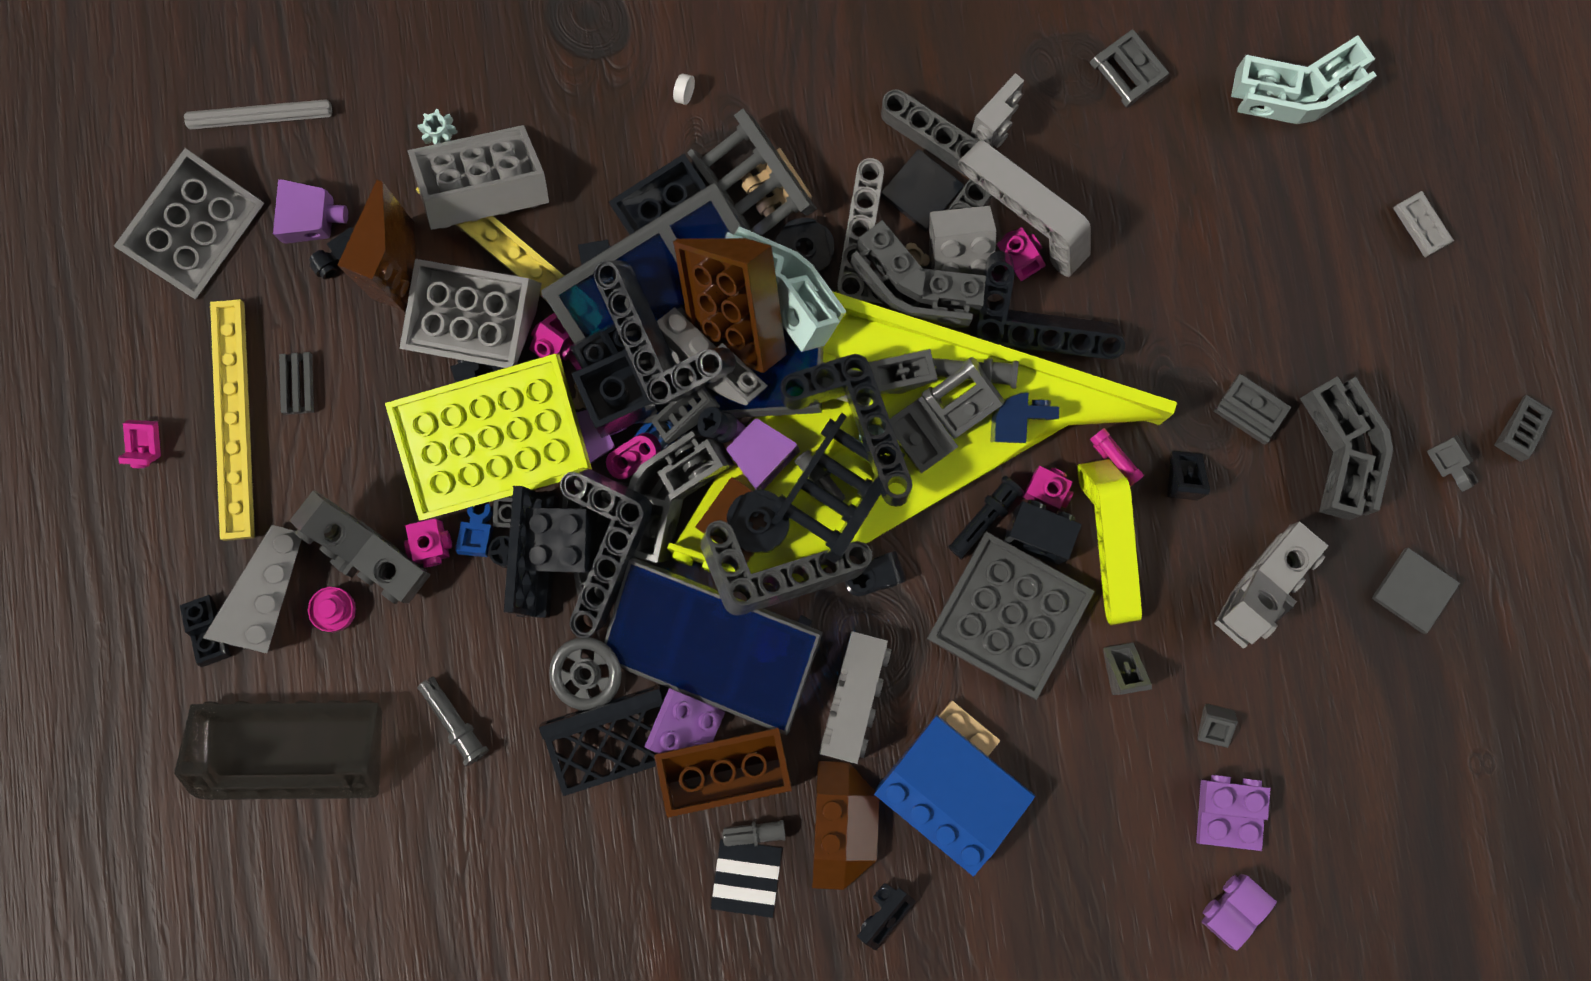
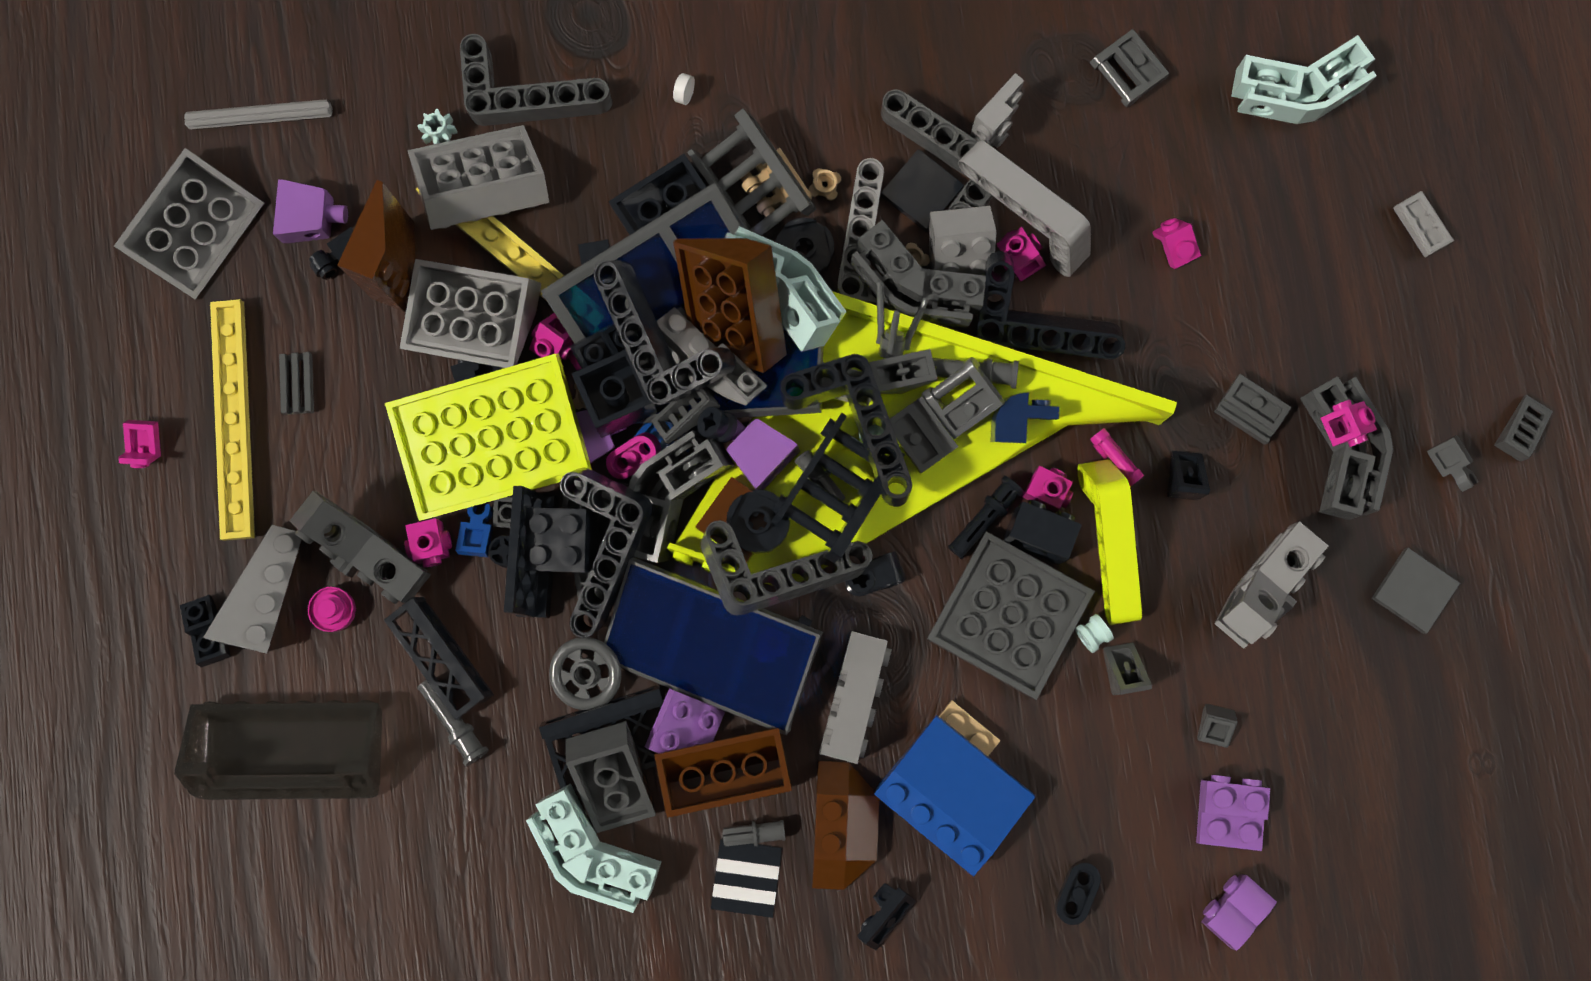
(447, 649): none -> black fence
(523, 95): none -> dark grey beam
(583, 861): none -> light aqua brick
(609, 777): none -> dark grey slope
(830, 178): none -> tan plate
(892, 340): none -> dark grey plant
(1080, 894): none -> black plate
(1094, 633): none -> light aqua wheel
(1177, 242): none -> dark pink bracket
(1349, 423): none -> dark pink brick

